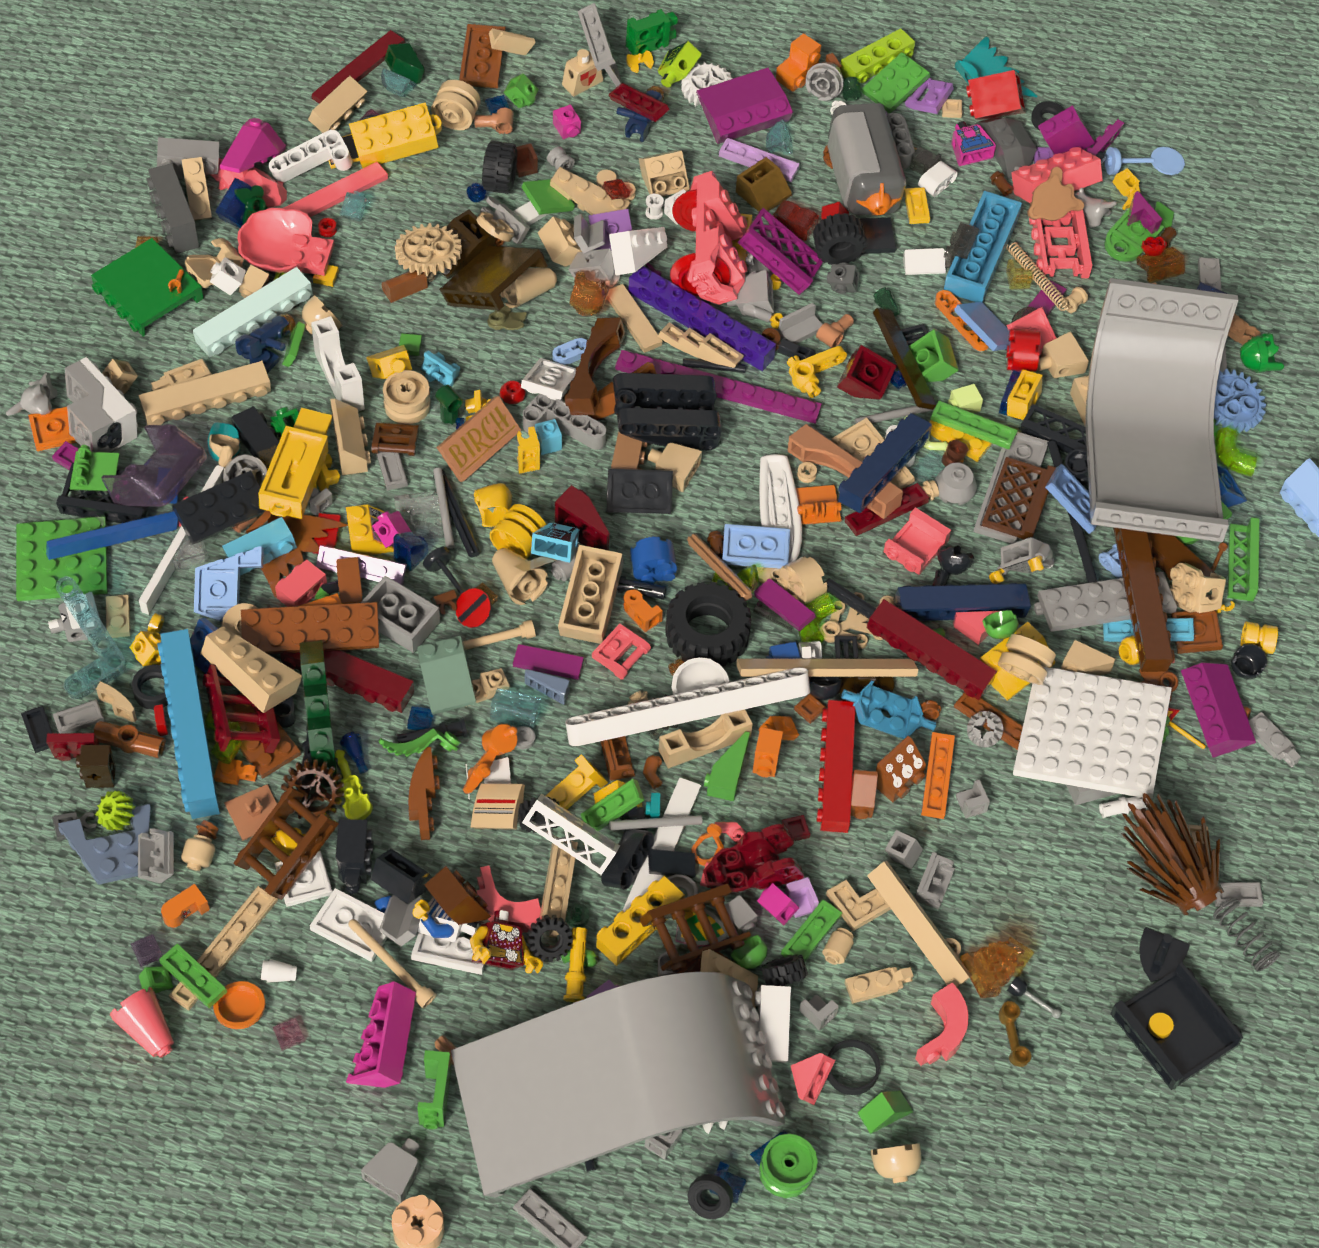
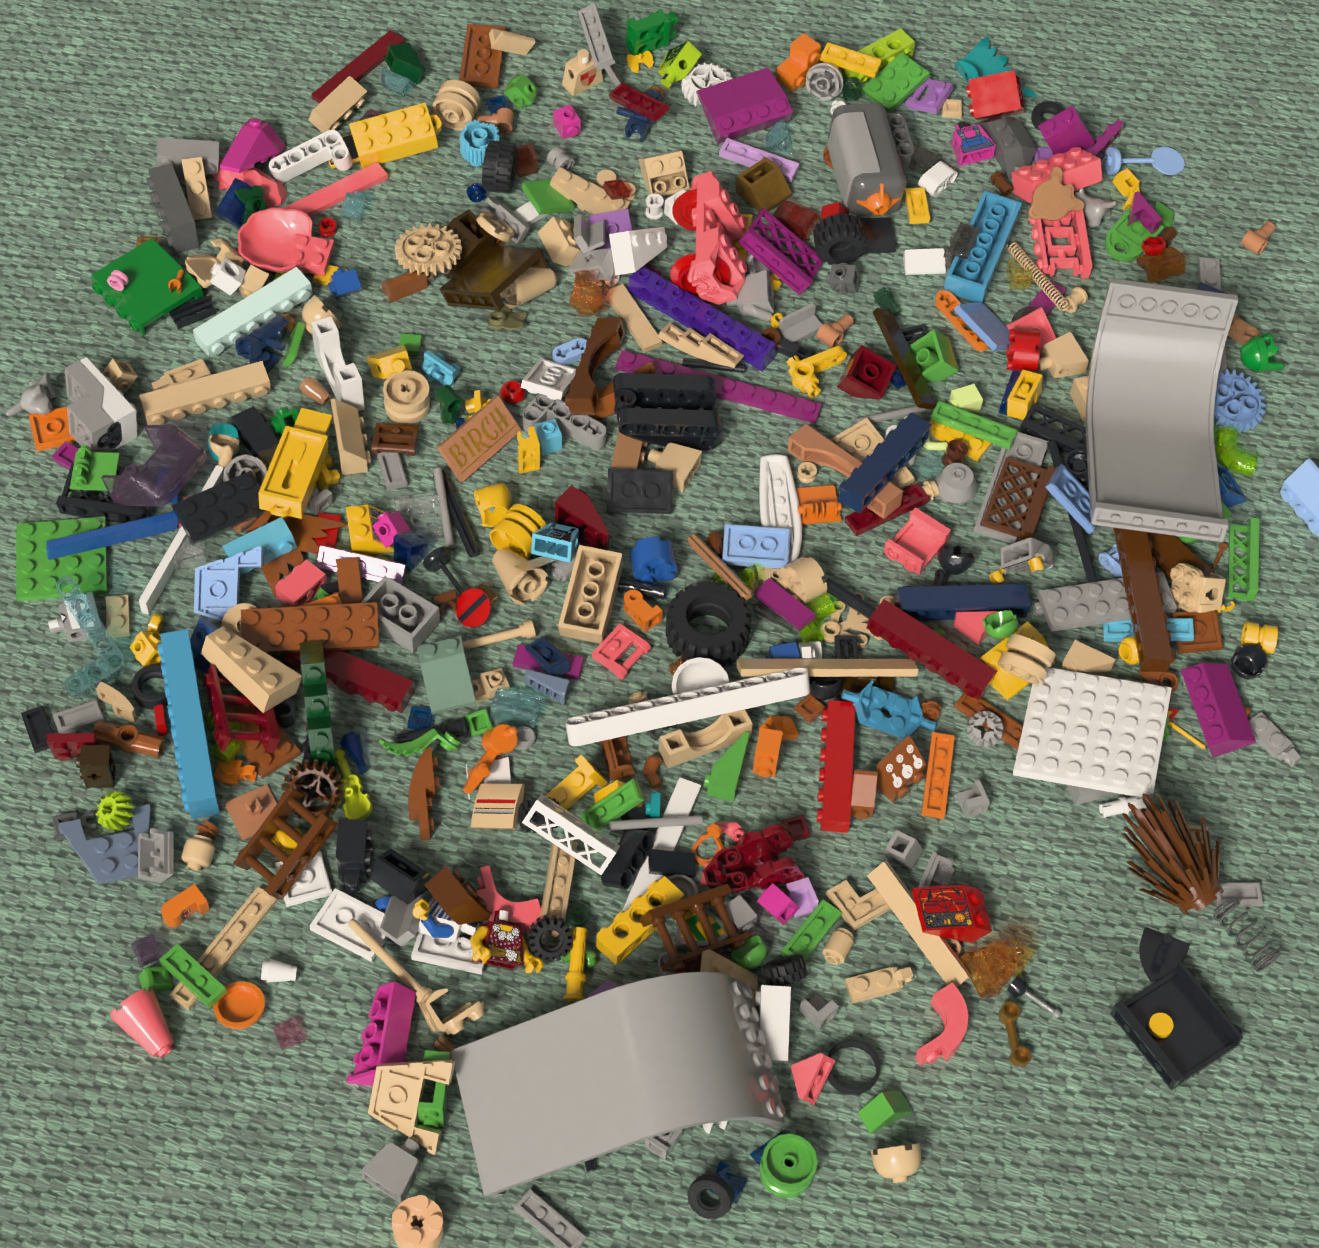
(117, 280): none -> bright pink bush
(190, 309): none -> black tile
(314, 390): none -> medium nougat cone
(344, 283): none -> blue brick
(397, 1094): none -> tan wing
(454, 1022): none -> tan piece
(475, 141): none -> medium azure brick
(478, 722): none -> bright green slope
(548, 657): none -> dark blue slope
(851, 60): none -> yellow plate
(952, 912): none -> red slope
(1257, 240): none -> nougat pin

